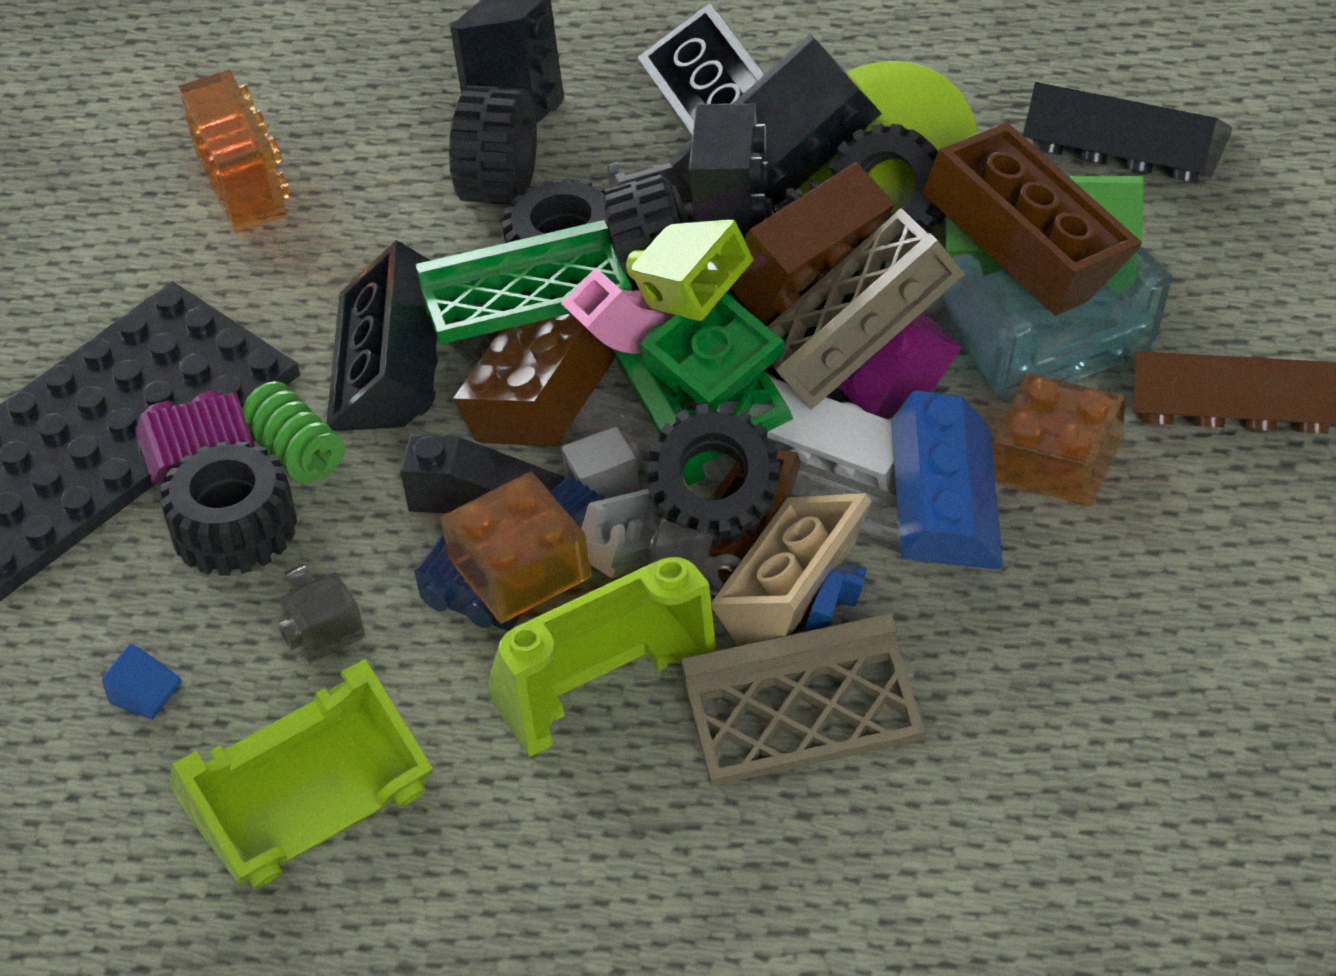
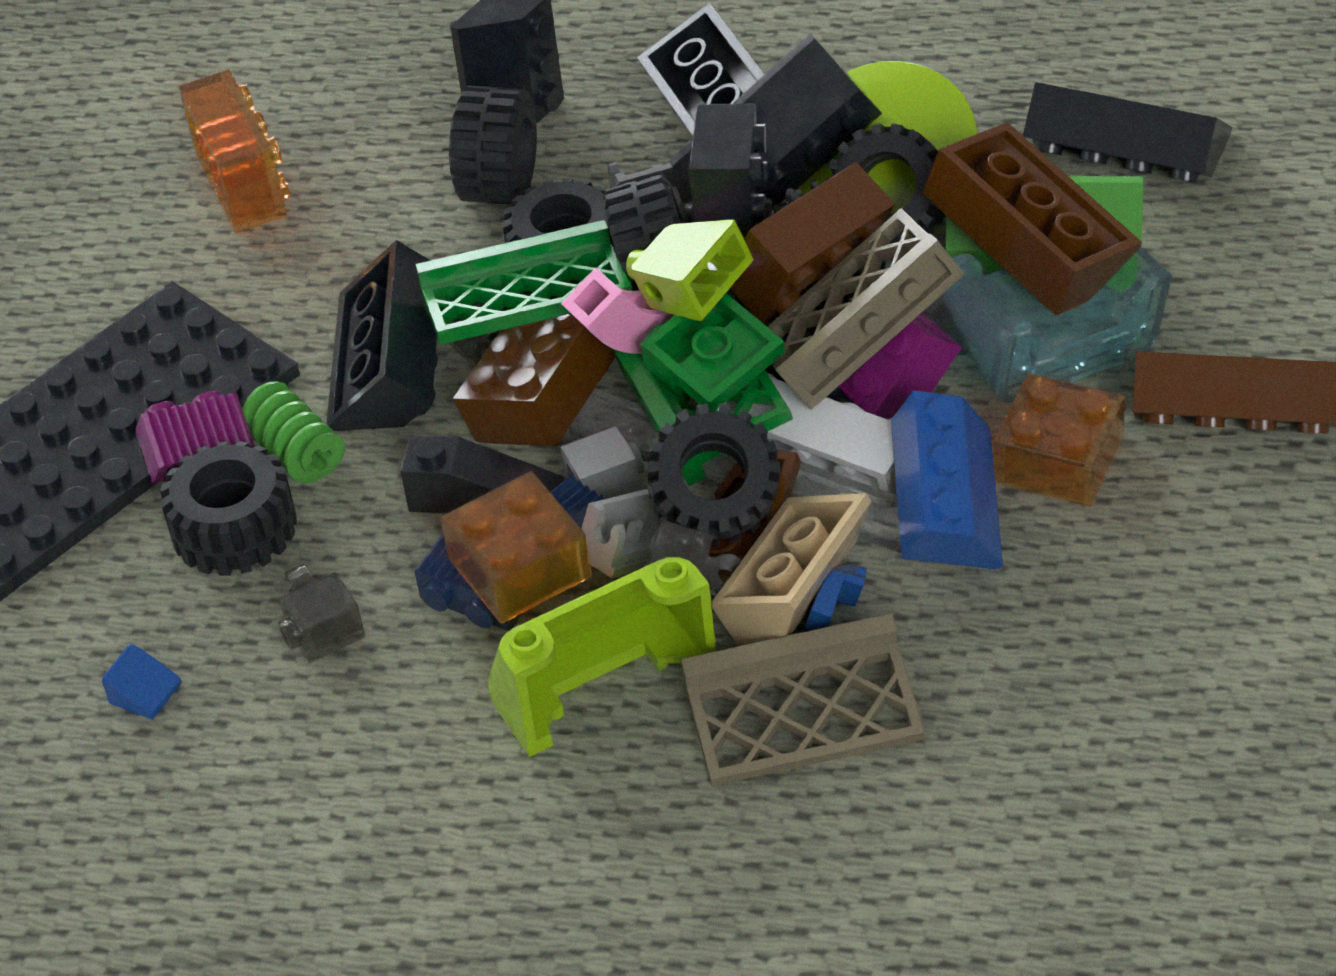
(302, 778): lime windscreen -> none

